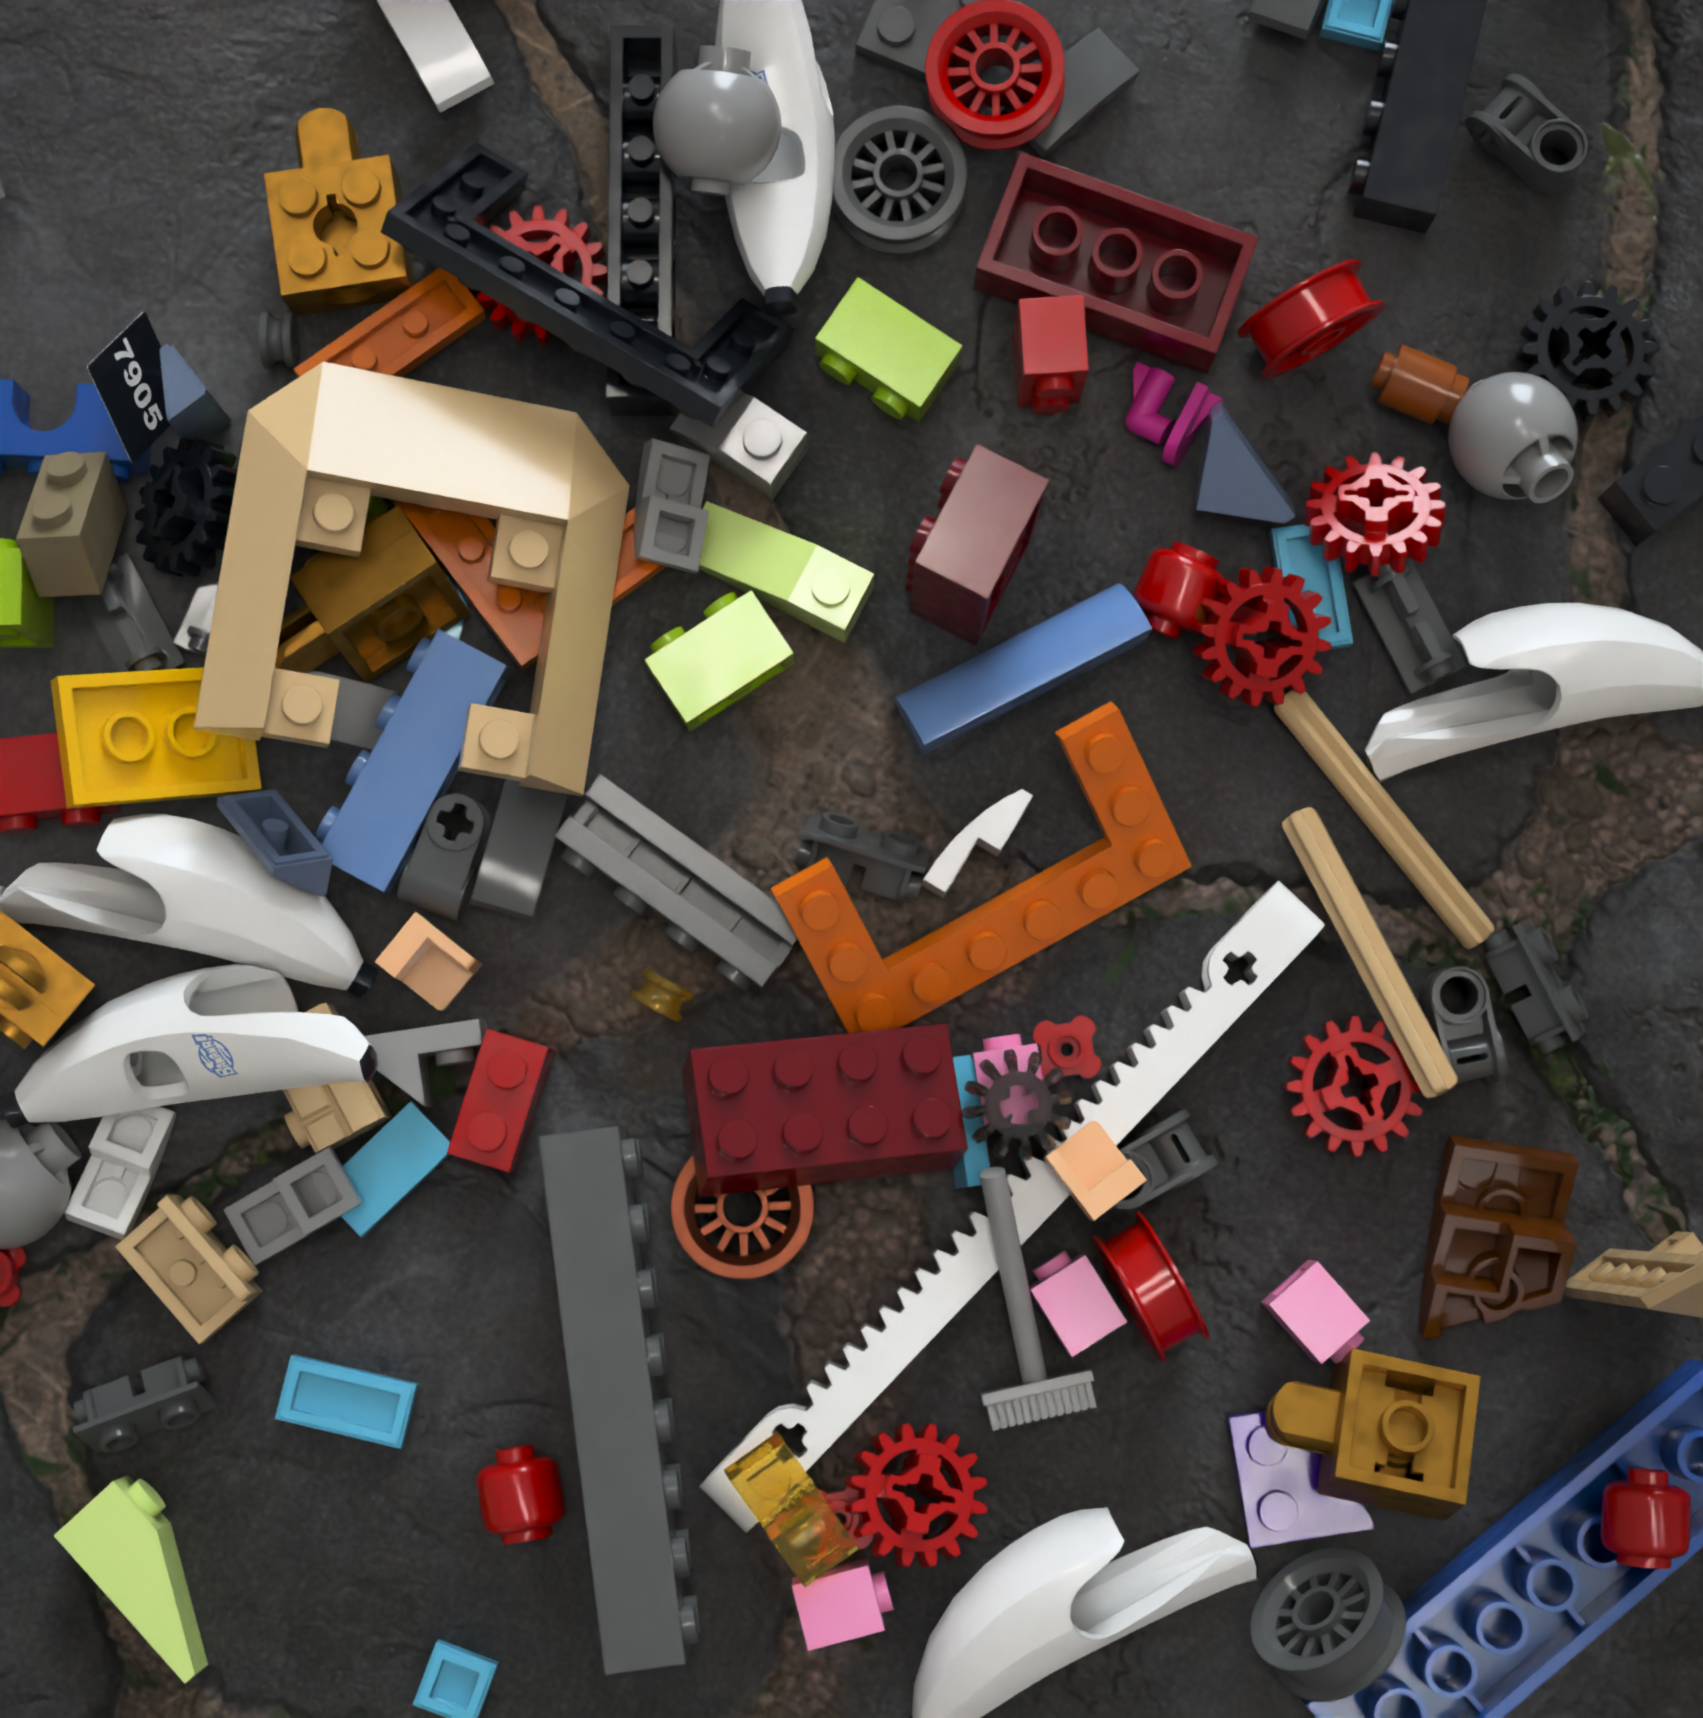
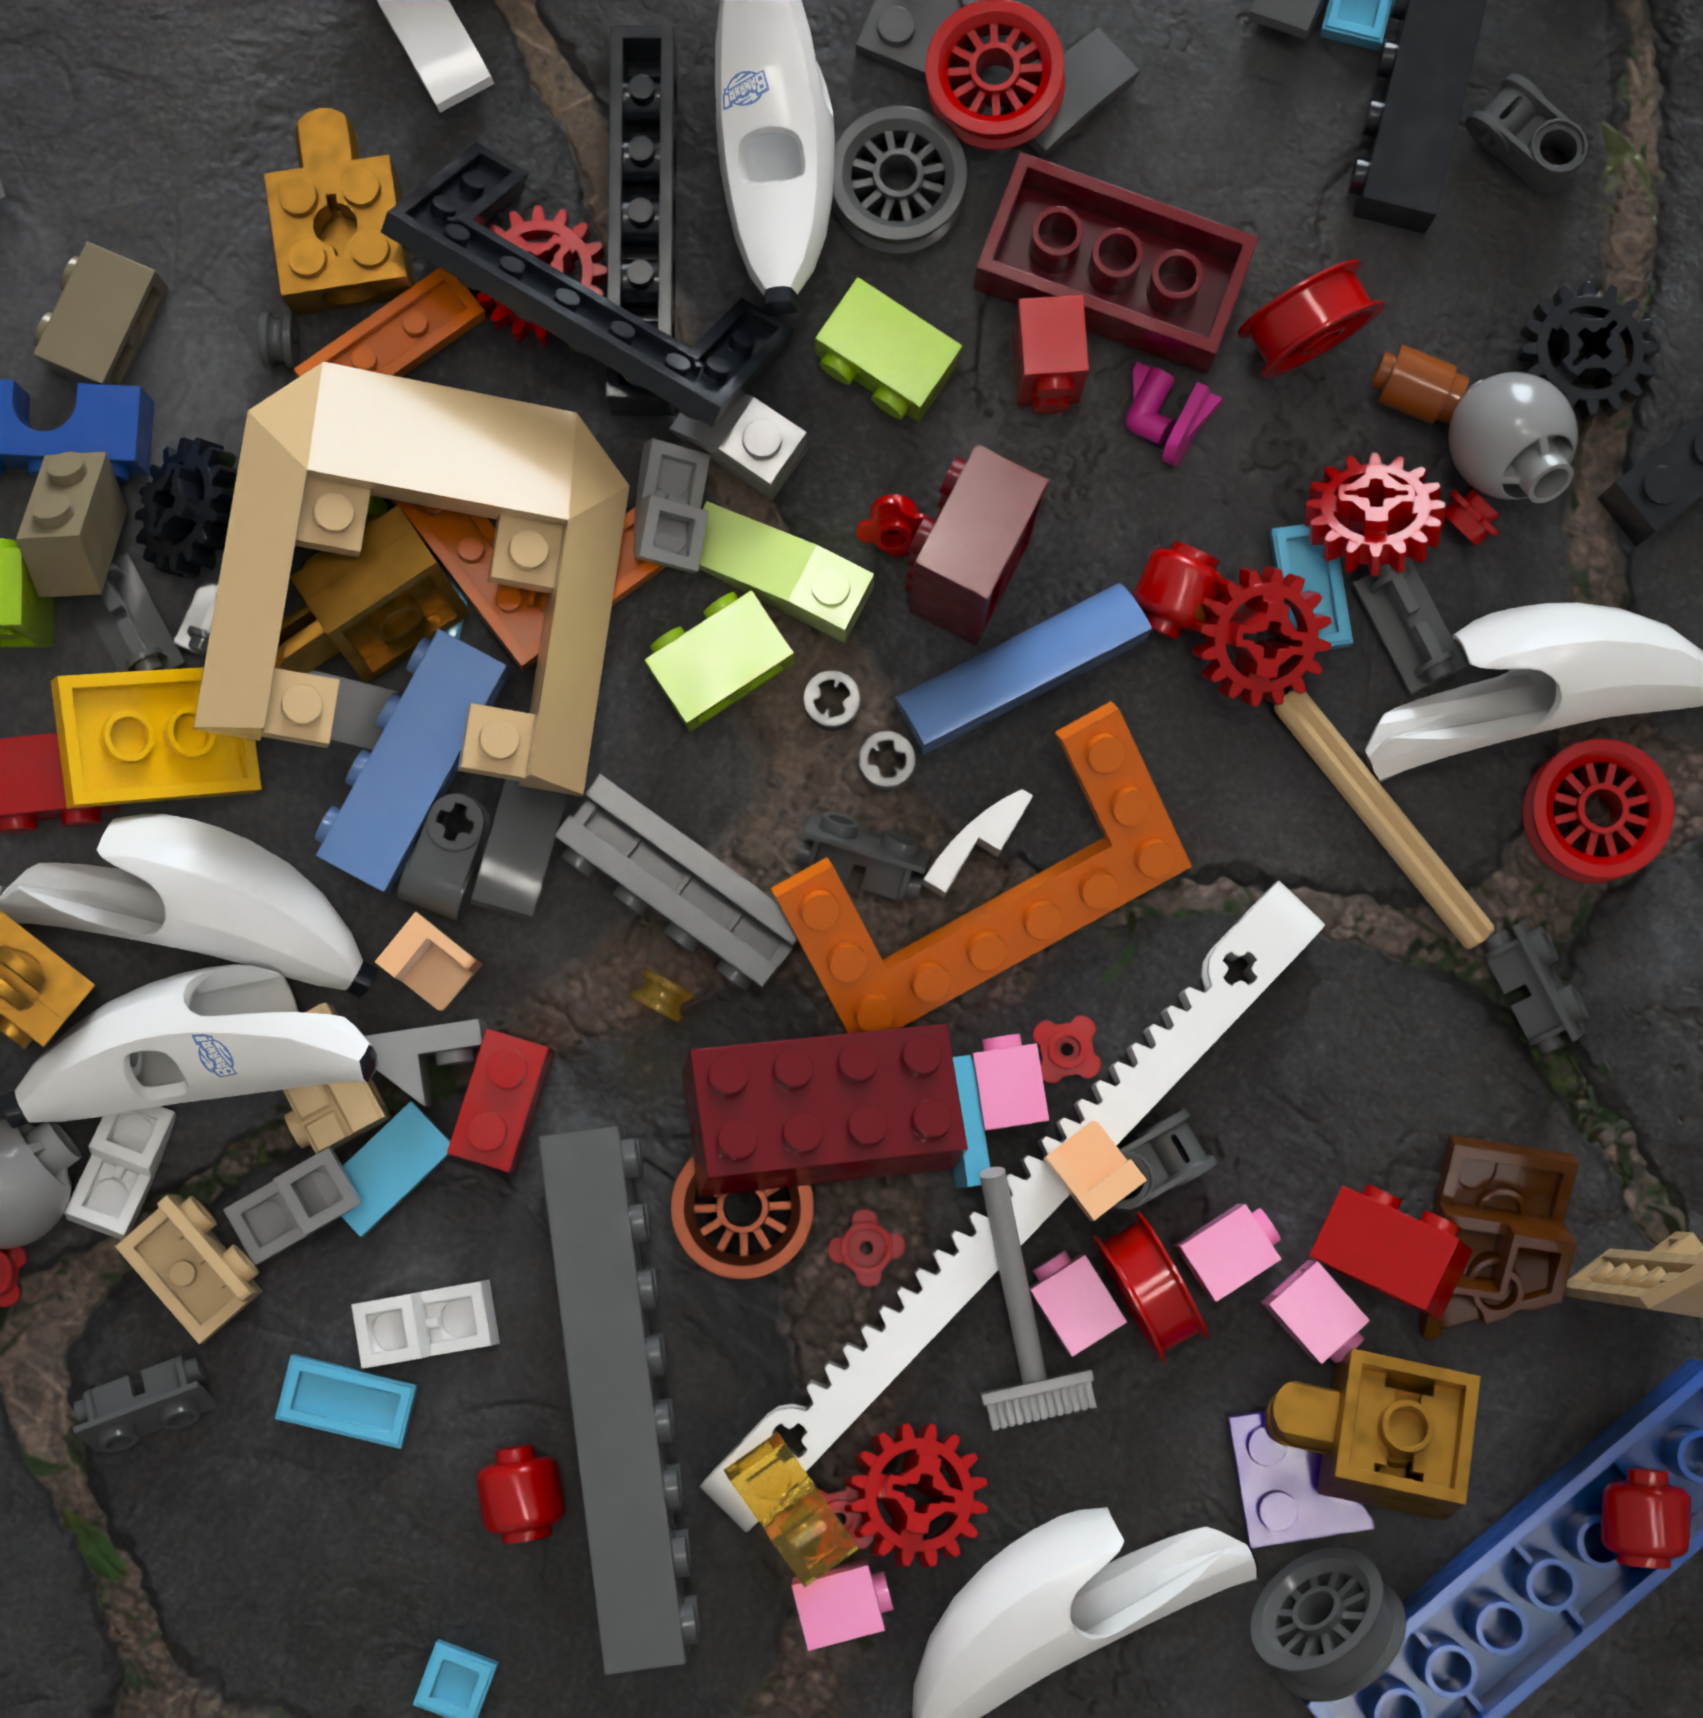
(99, 317): none -> dark tan brick
(132, 386): black sticker -> none
(136, 1563): yellowish green slope -> none
(187, 400): sand blue slope -> none
(279, 839): sand blue slope -> none
(425, 1324): none -> white slope
(717, 122): light grey brick -> none
(812, 696): none -> bush
(866, 1266): none -> red plate
(891, 524): none -> red plate
(901, 748): none -> bush
(1000, 1091): clear smoke gear -> none
(1230, 1250): none -> bright pink brick
(1235, 477): sand blue slope -> none
(1367, 1114): red gear -> none
(1370, 953): tan axle -> none
(1391, 1250): none -> red brick
(1468, 1031): dark grey piece -> none
(1472, 516): none -> red plate
(1614, 757): none -> red wheel

